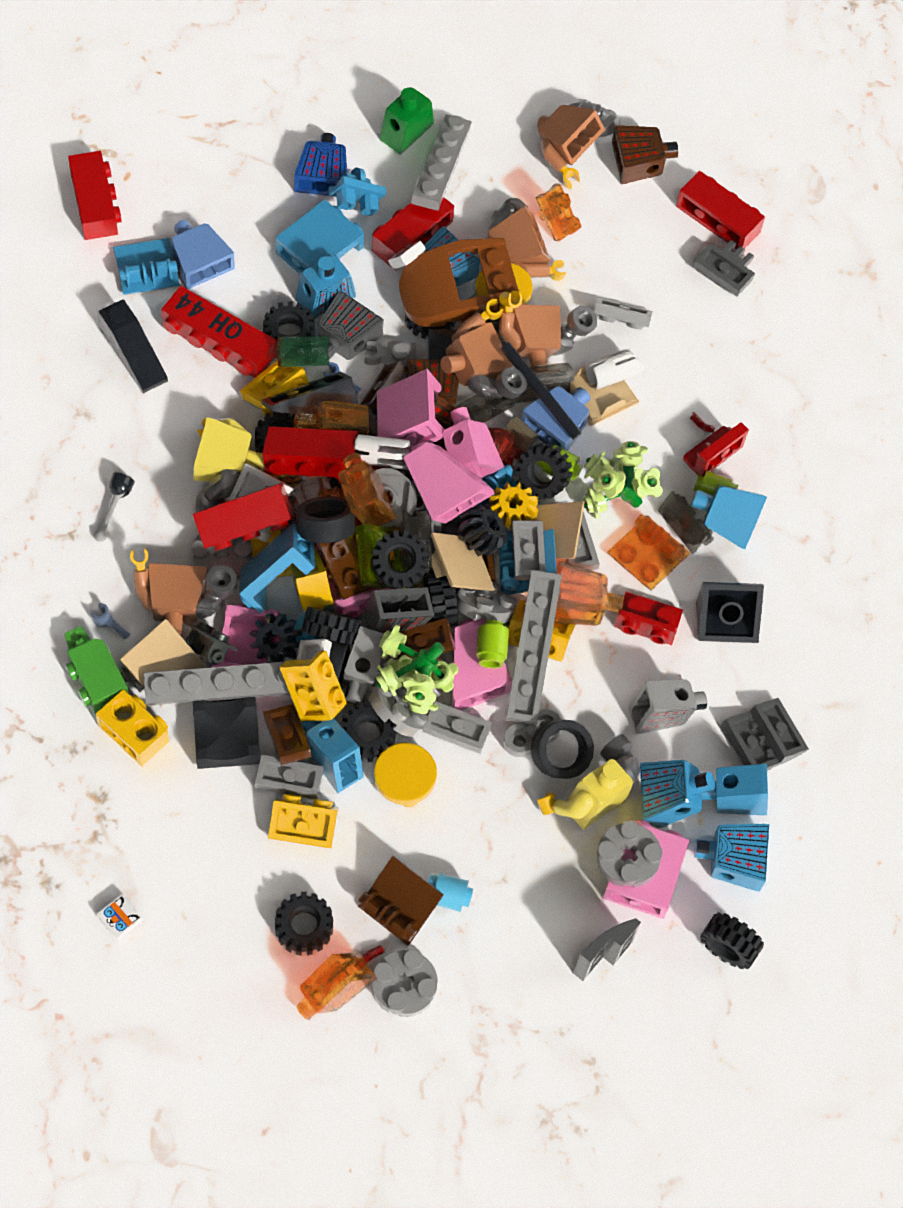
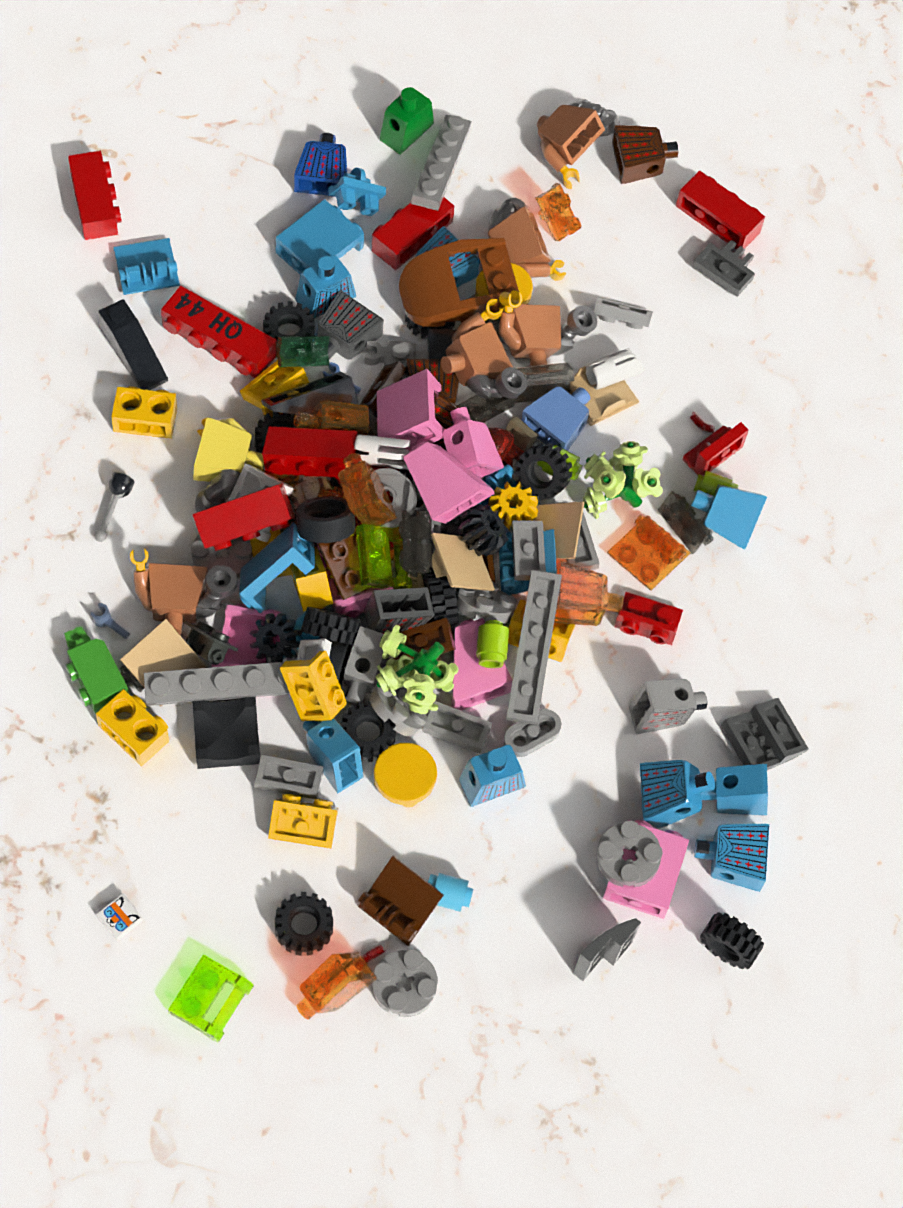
(143, 418): none -> yellow brick
(200, 253): medium blue torso -> none
(201, 992): none -> clear neon green plate
(287, 734): reddish brown plate -> none
(405, 542): black tyre -> none
(407, 255): white tile -> none
(495, 775): none -> dark azure torso
(541, 391): black bar -> none
(585, 749): black tyre -> none
(599, 790): light yellow torso -> none
(729, 612): black slope -> none

